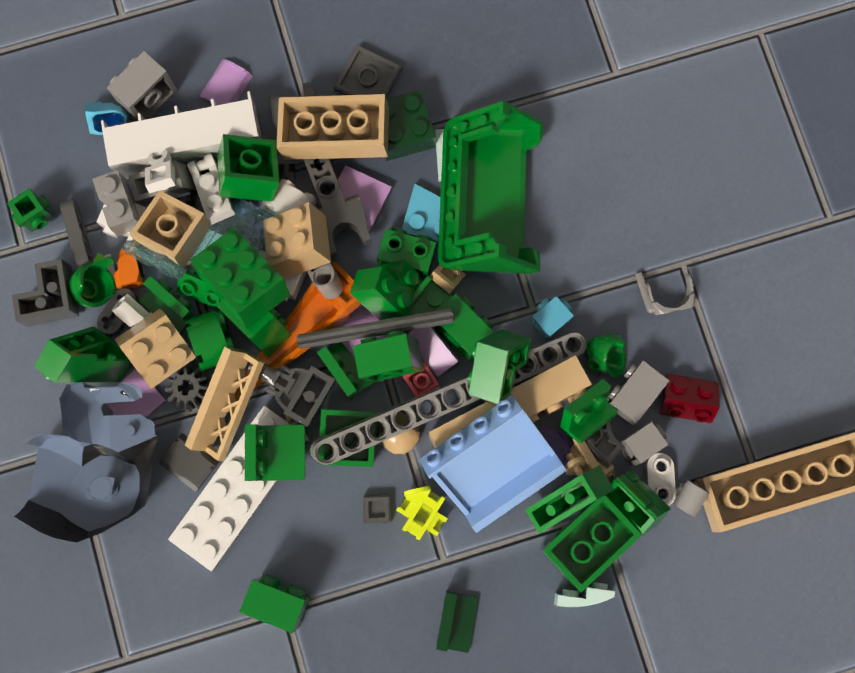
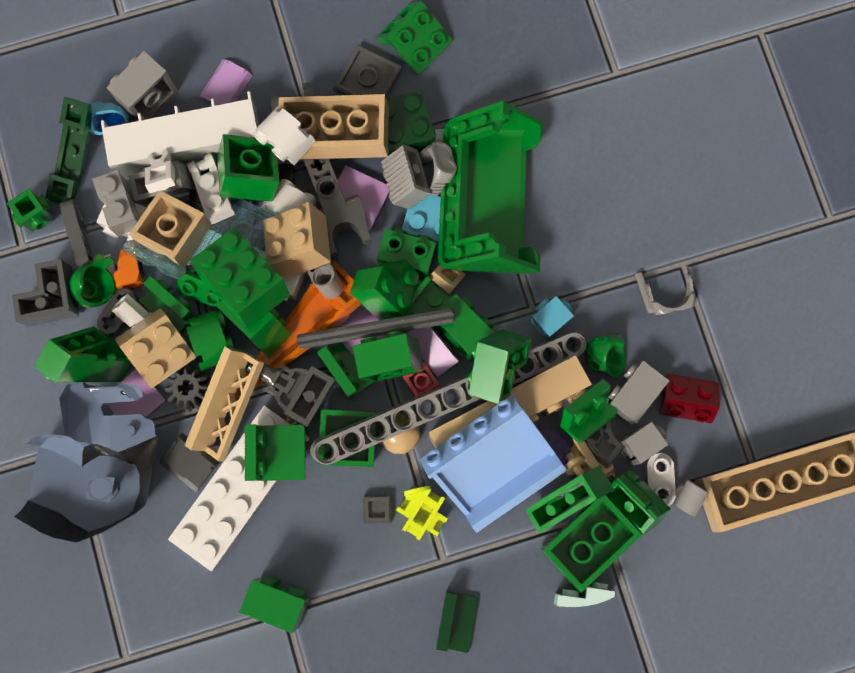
(72, 152): none -> dark green slope
(285, 135): none -> white cylinder
(405, 177): none -> light grey brick
(415, 36): none -> green bracket
(443, 165): none -> light grey helmet

